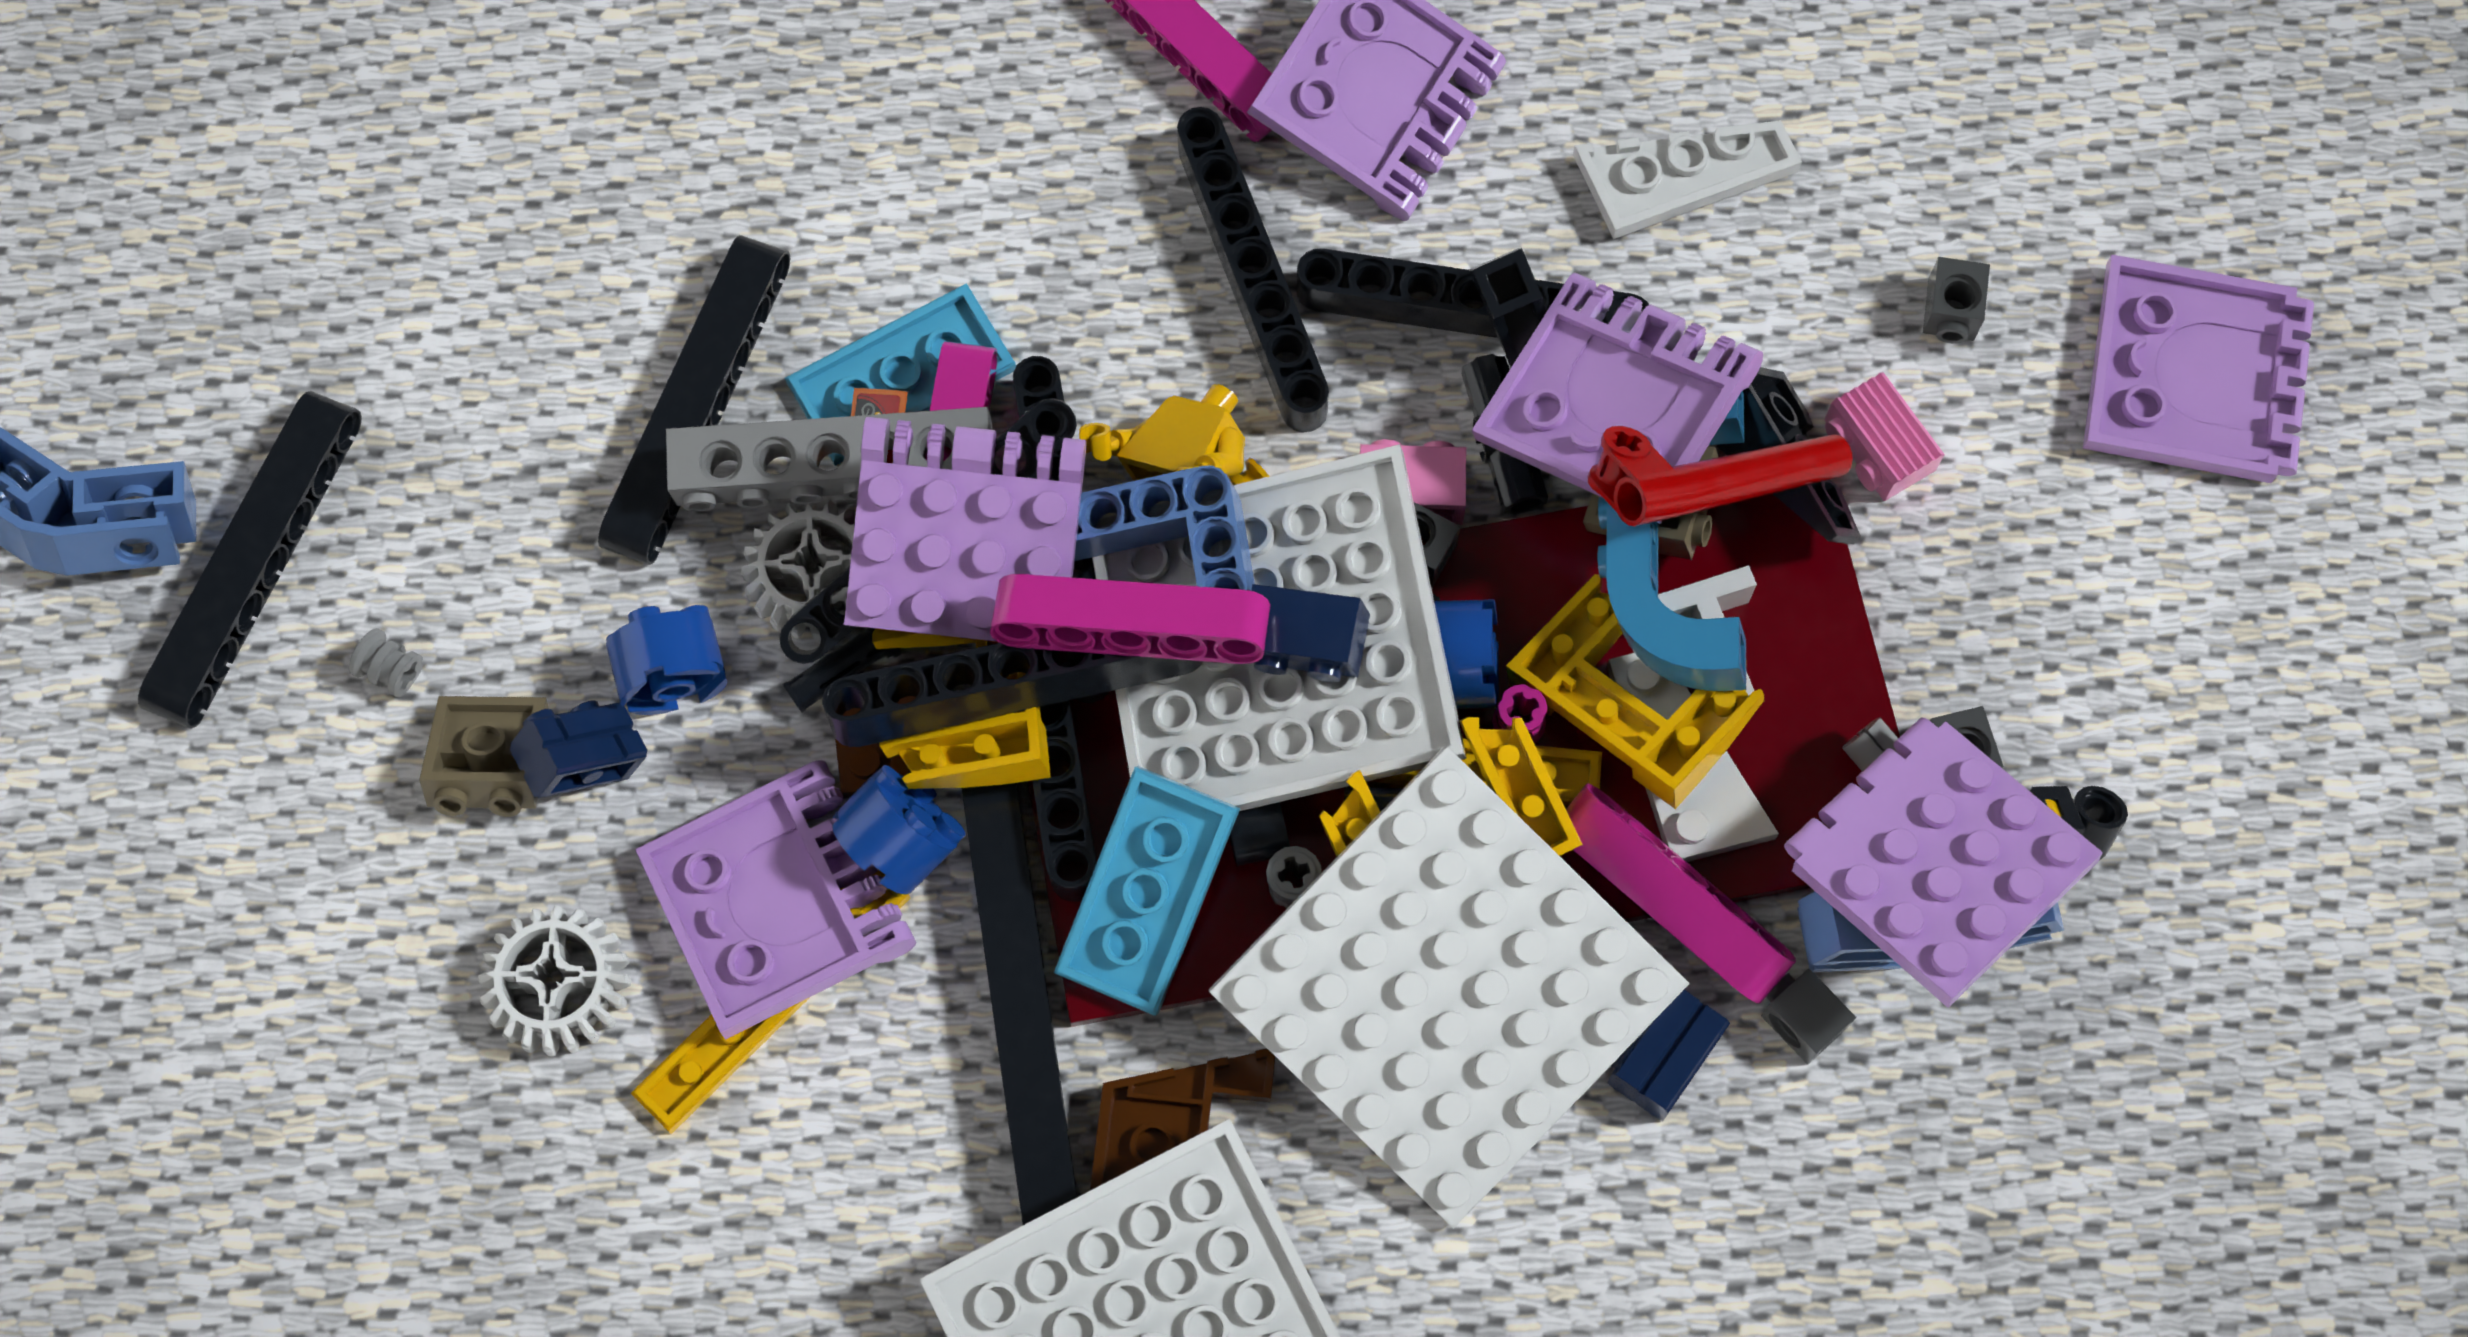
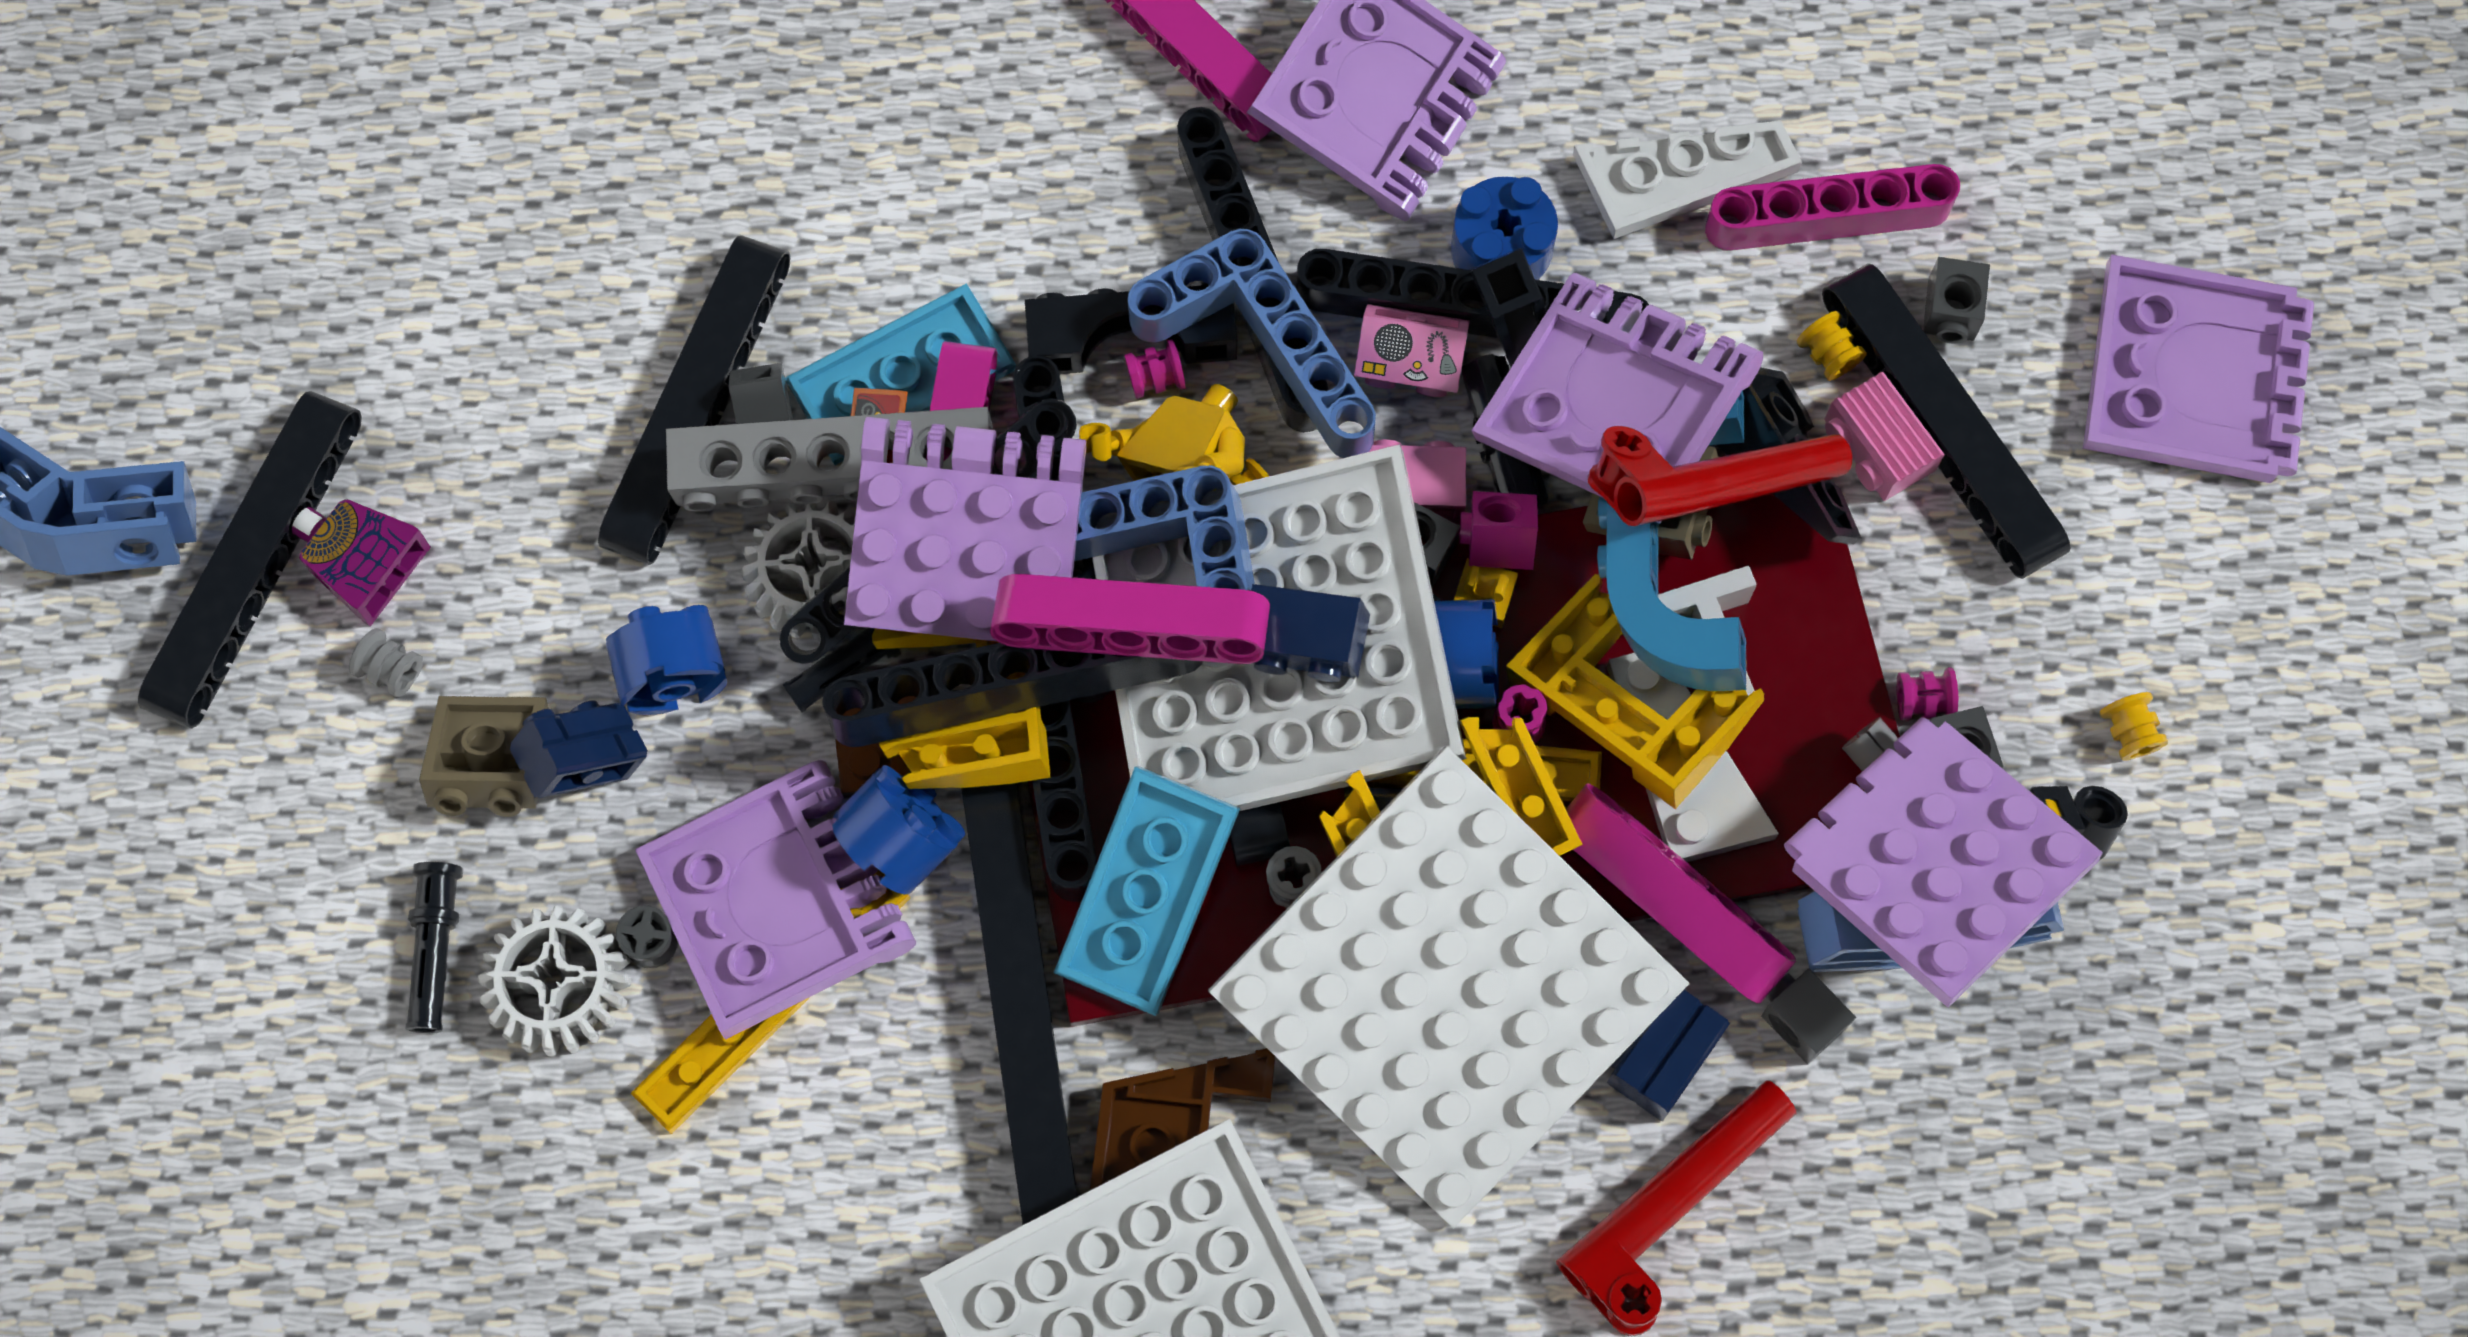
(359, 554): none -> magenta torso
(433, 920): none -> black pin
(641, 927): none -> dark grey wheel
(760, 394): none -> dark grey brick
(1073, 326): none -> black arch
(1155, 370): none -> dark pink bush
(1272, 326): none -> medium blue beam
(1411, 350): none -> bright pink brick
(1487, 584): none -> yellow tile
(1500, 530): none -> dark pink brick
(1503, 217): none -> blue brick
(1604, 1259): none -> red axle
(1831, 346): none -> yellow bush
(1849, 192): none -> dark pink beam
(1927, 706): none -> dark pink bush
(1975, 456): none -> black beam
(2134, 726): none -> yellow bush

